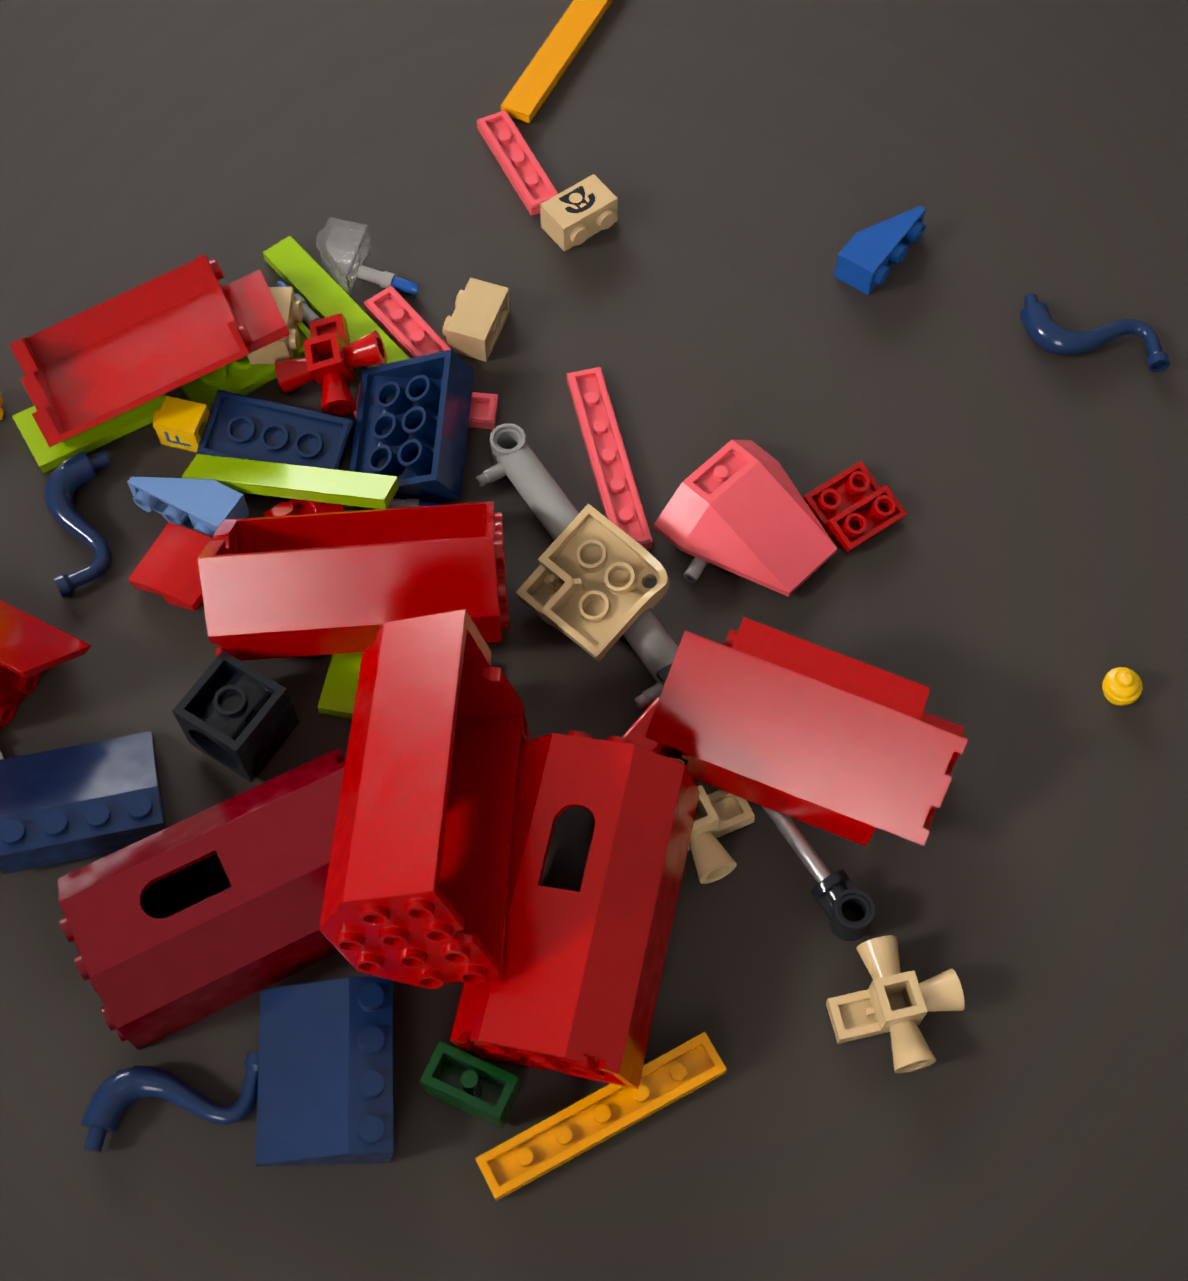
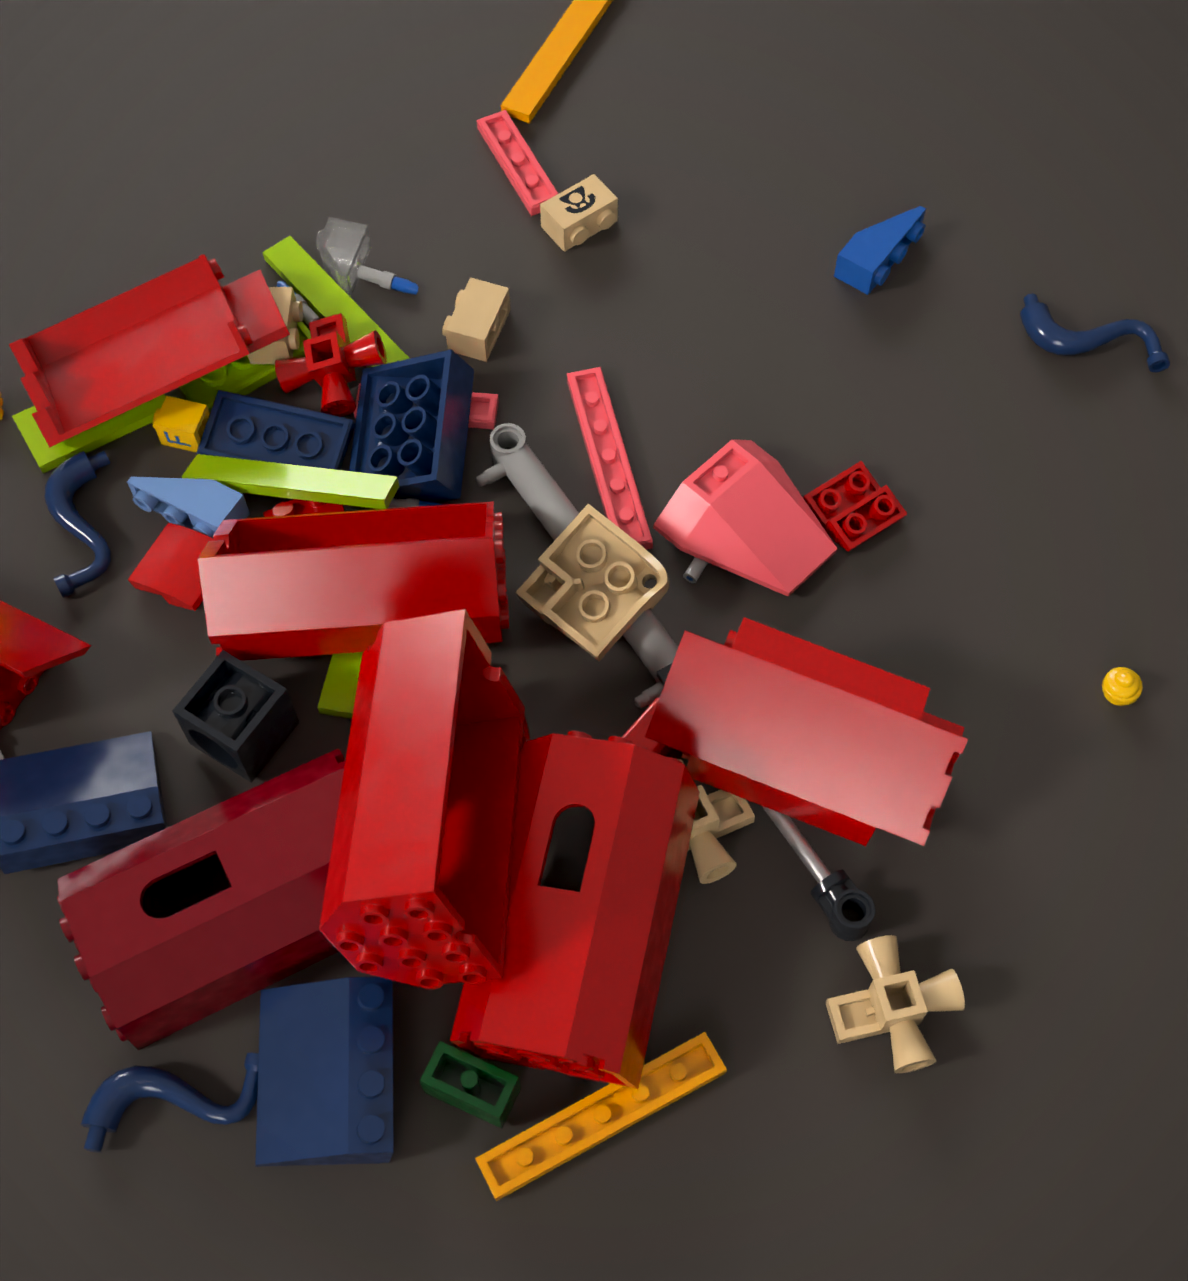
(404, 324): coral tile -> none

